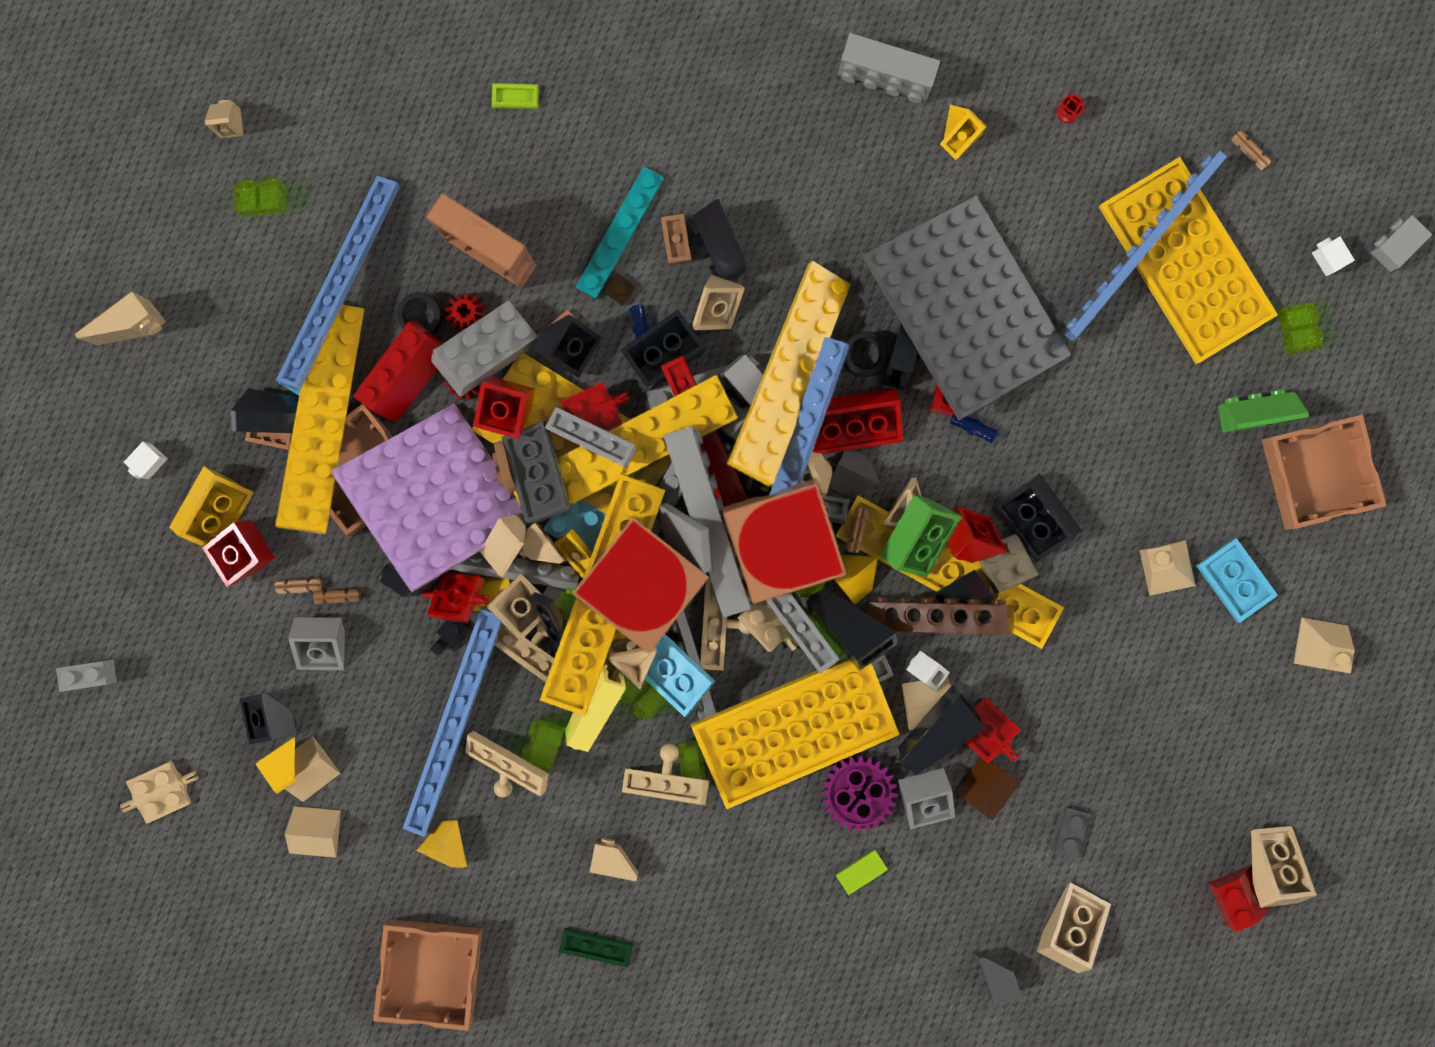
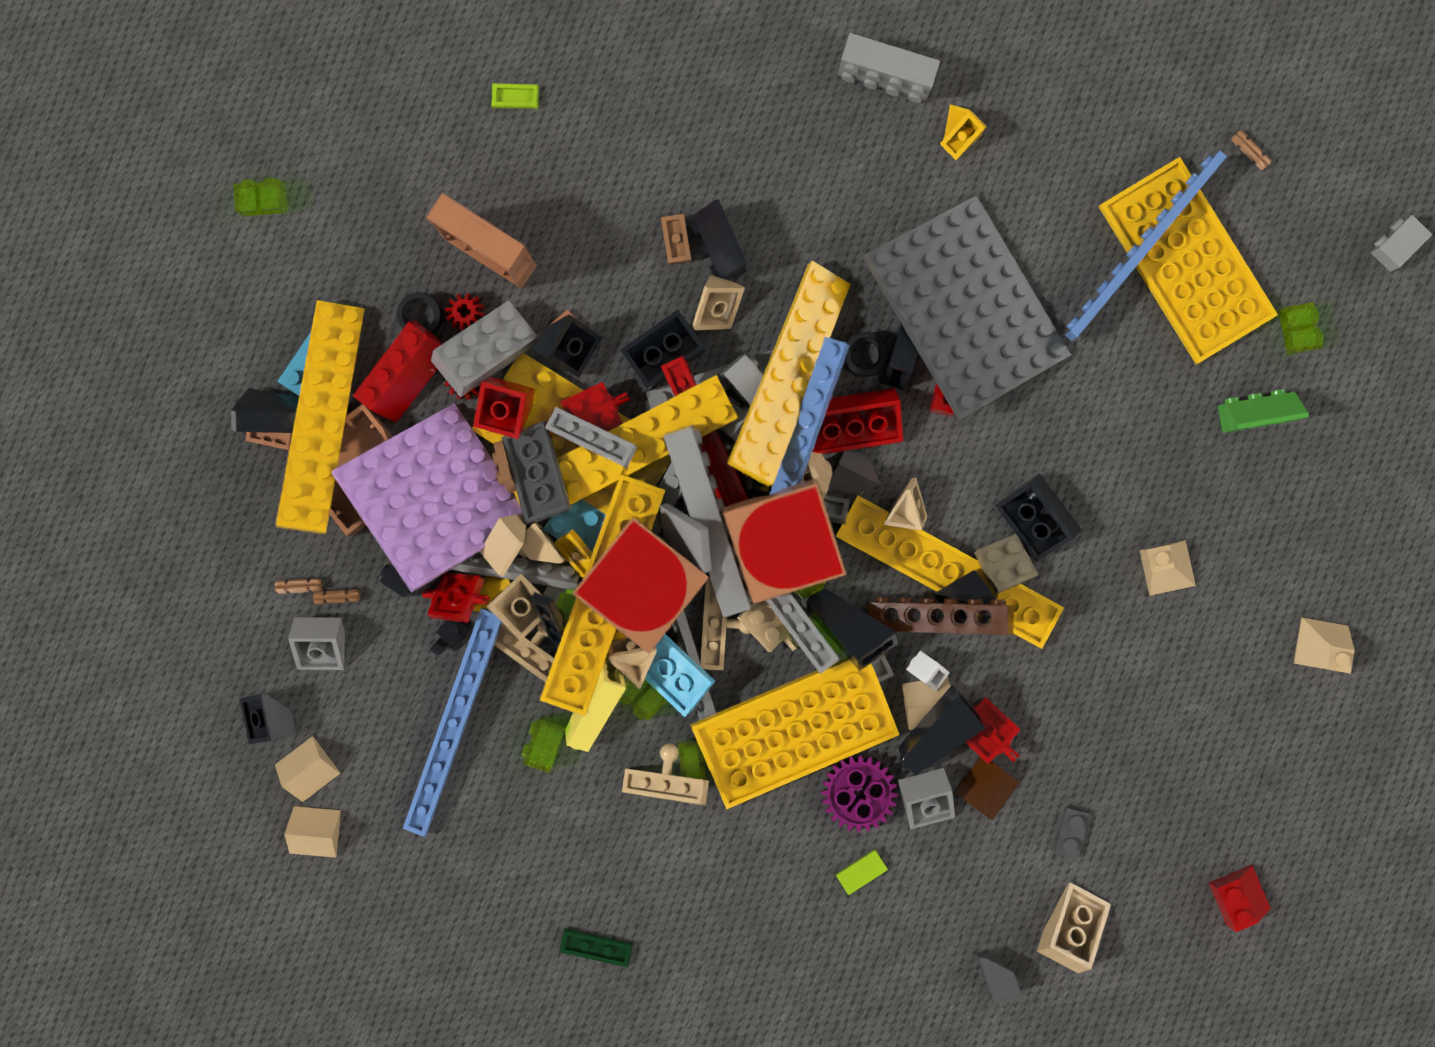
(86, 675): light grey brick -> none
(127, 319): tan slope -> none
(145, 461): white brick -> none
(159, 792): tan plate -> none
(210, 507): yellow slope -> none
(224, 119): tan slope -> none
(238, 552): red slope -> none
(279, 766): yellow slope -> none
(338, 283): medium blue plate -> none
(428, 974): nougat tile -> none
(445, 845): yellow slope -> none
(507, 764): tan plate -> none
(612, 861): tan slope -> none
(619, 289): dark brown plate -> none
(620, 232): teal plate -> none
(639, 320): clear blue pin -> none
(857, 530): medium nougat axle -> none
(859, 576): yellow slope -> none
(920, 536): bright green slope -> none
(974, 537): red slope -> none
(975, 427): clear blue pin -> none
(1067, 113): red wheel -> none
(1236, 580): medium azure plate -> none
(1279, 868): tan slope -> none
(1323, 472): nougat tile -> none
(1332, 255): white brick -> none

